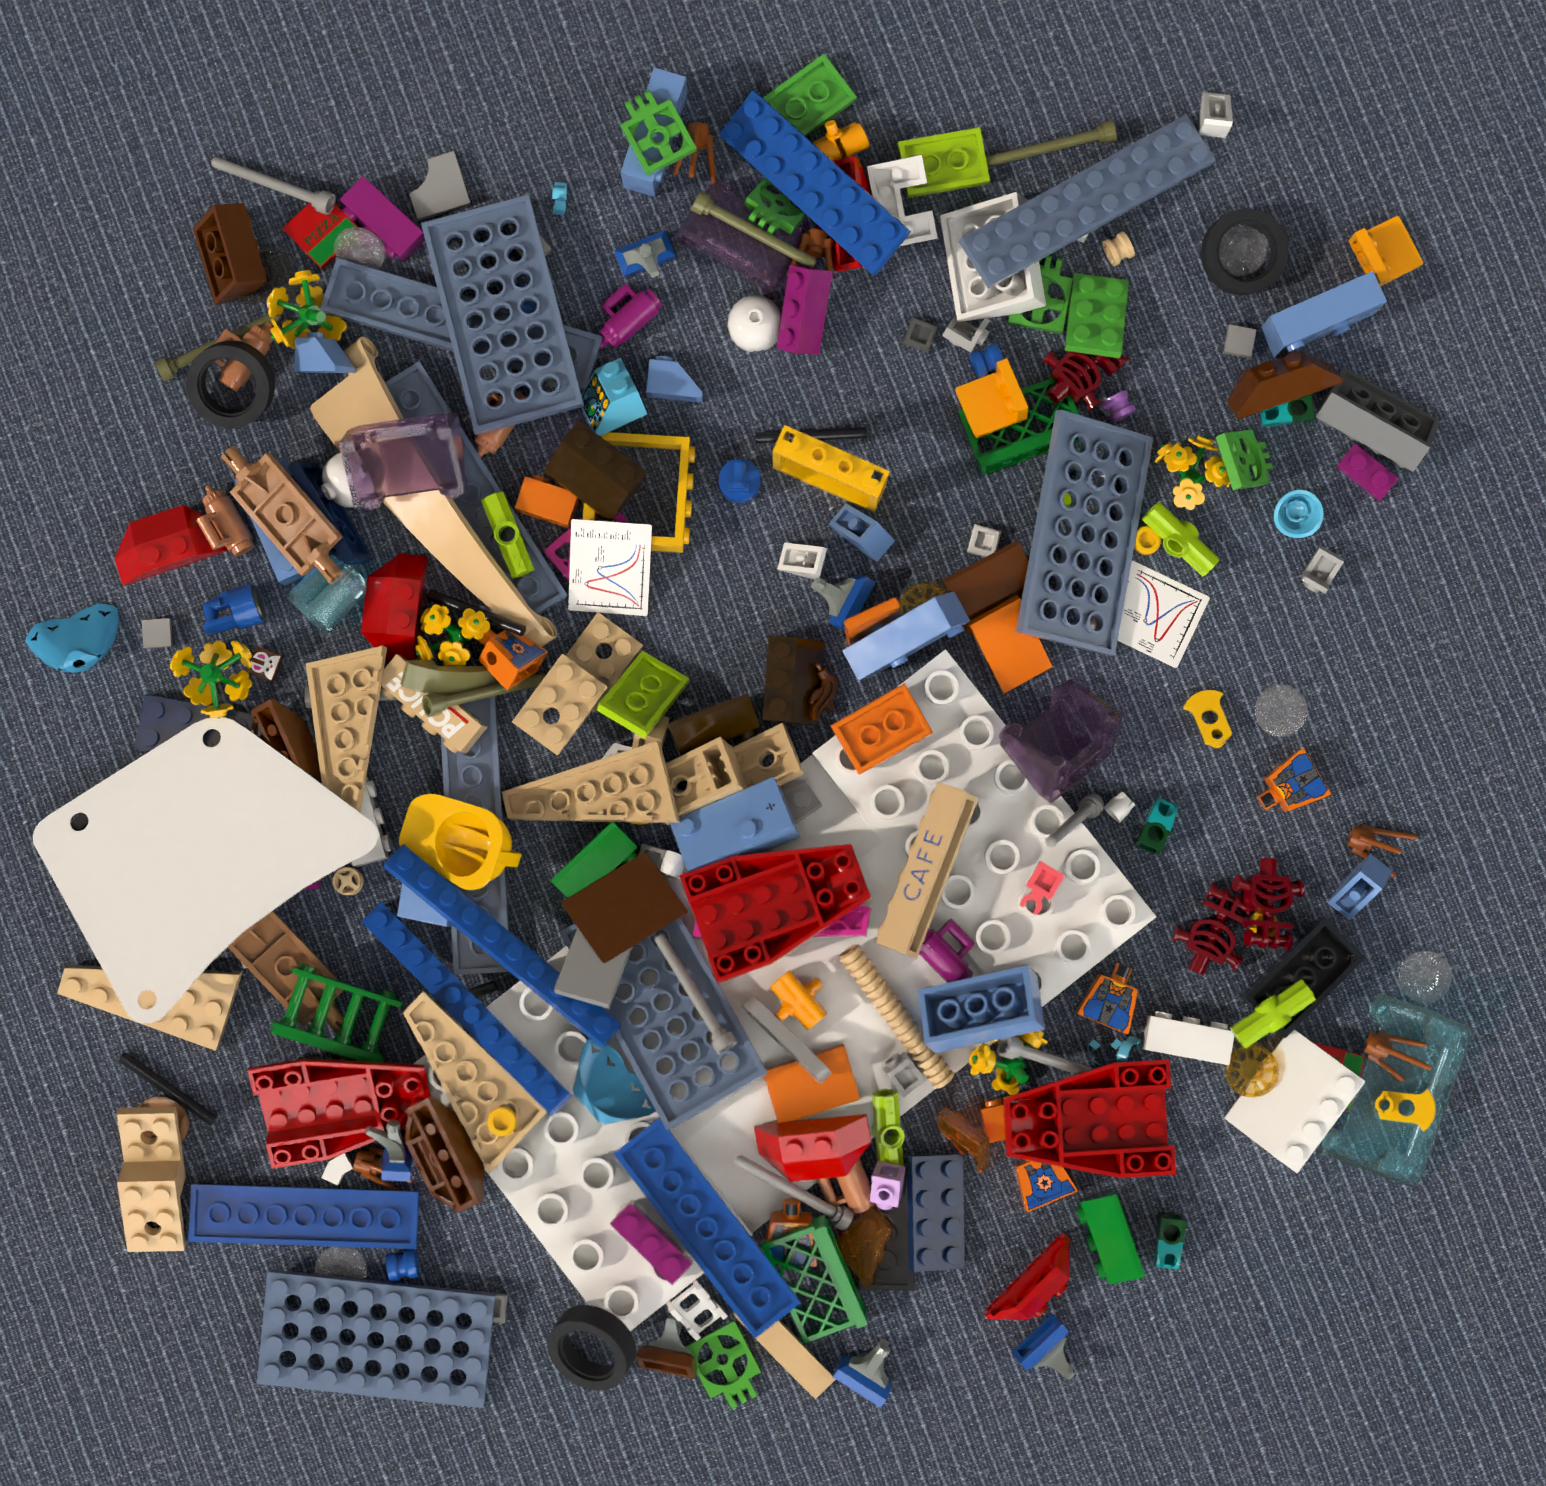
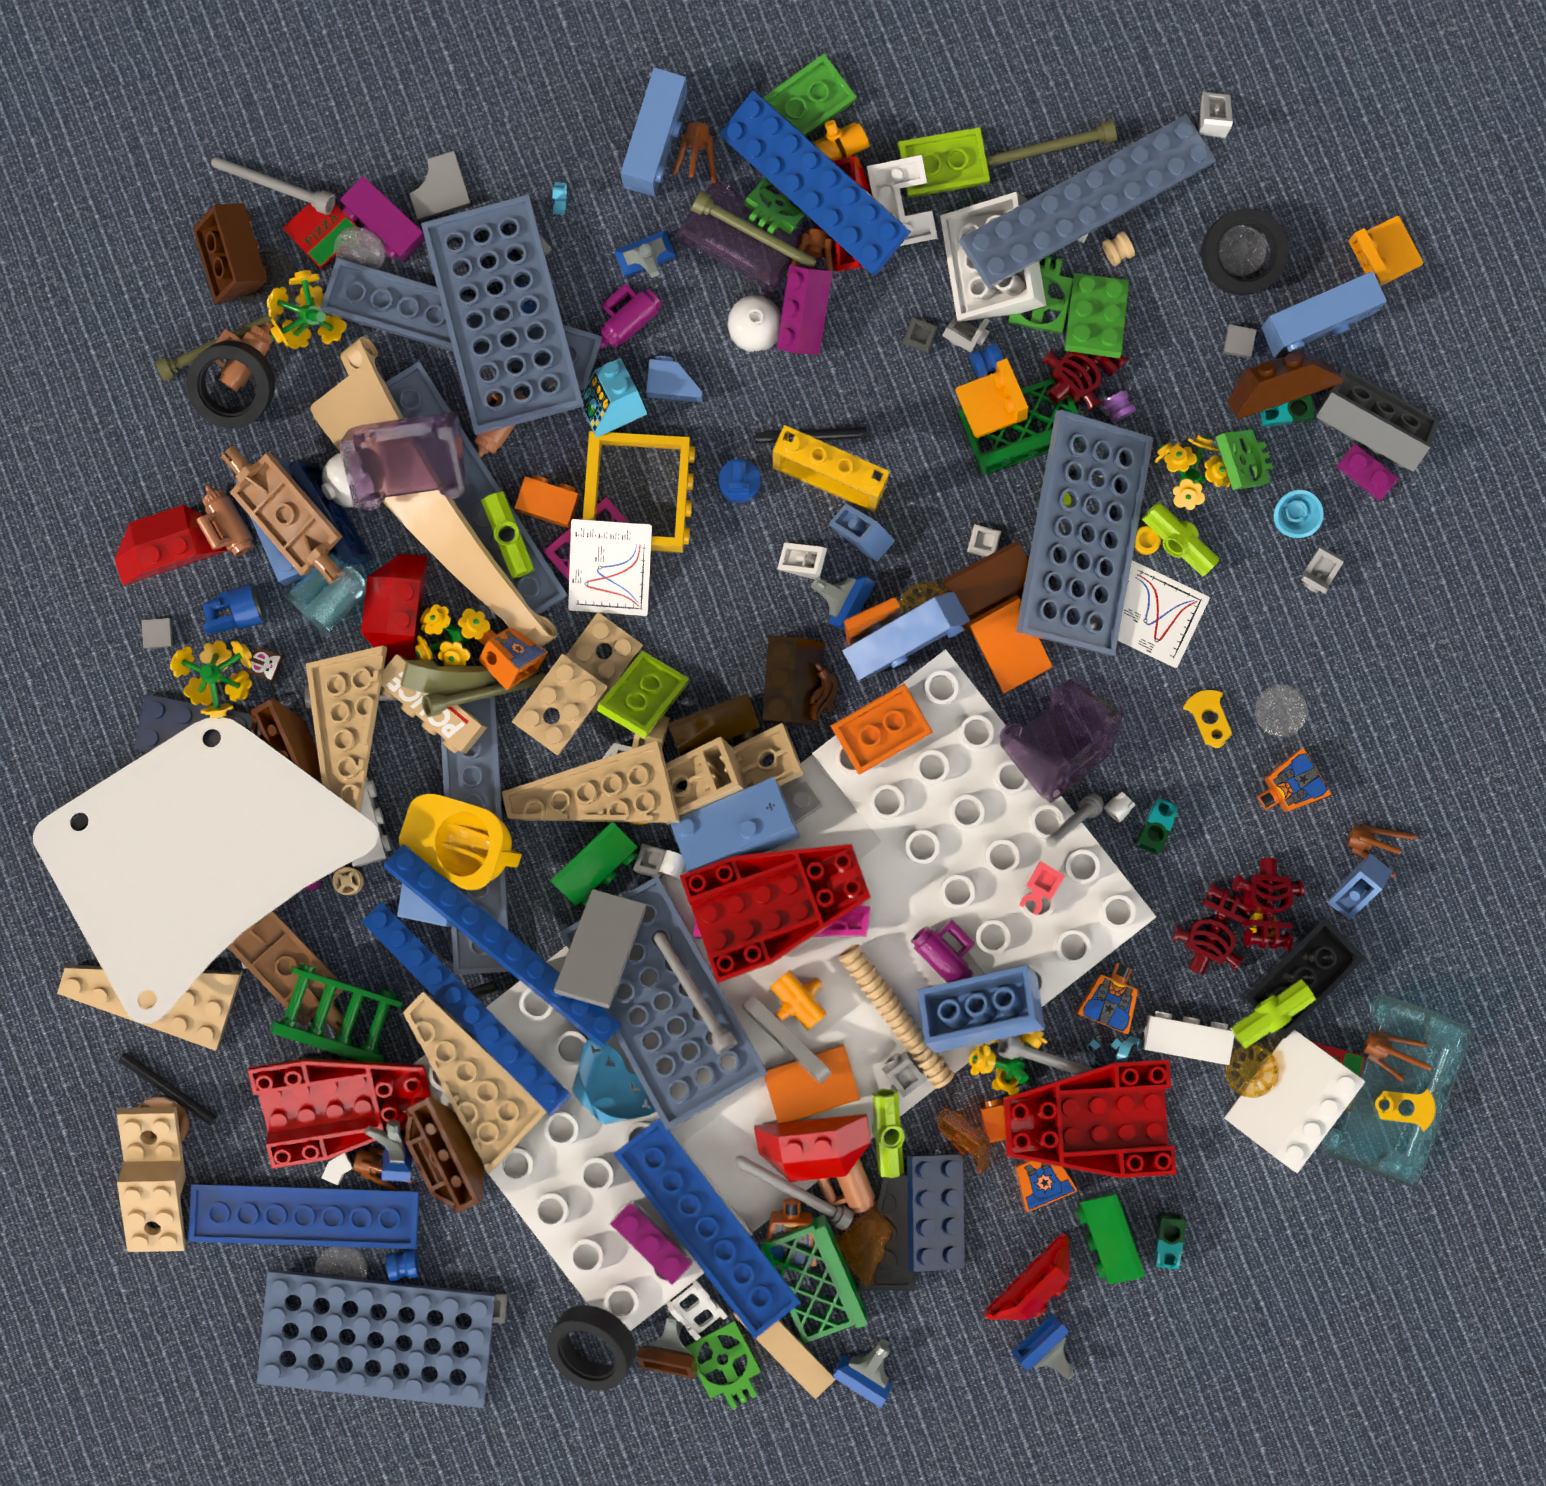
(75, 638): dark azure piece -> none
(320, 355): medium blue slope -> none
(461, 606): black bar -> none
(502, 1121): yellow tile -> none
(595, 471): dark brown slope -> none
(624, 907): reddish brown sticker -> none
(646, 113): bright green piece -> none
(887, 1185): lavender brick -> none
(926, 870): tan brick -> none
(1424, 977): clear wheel -> none

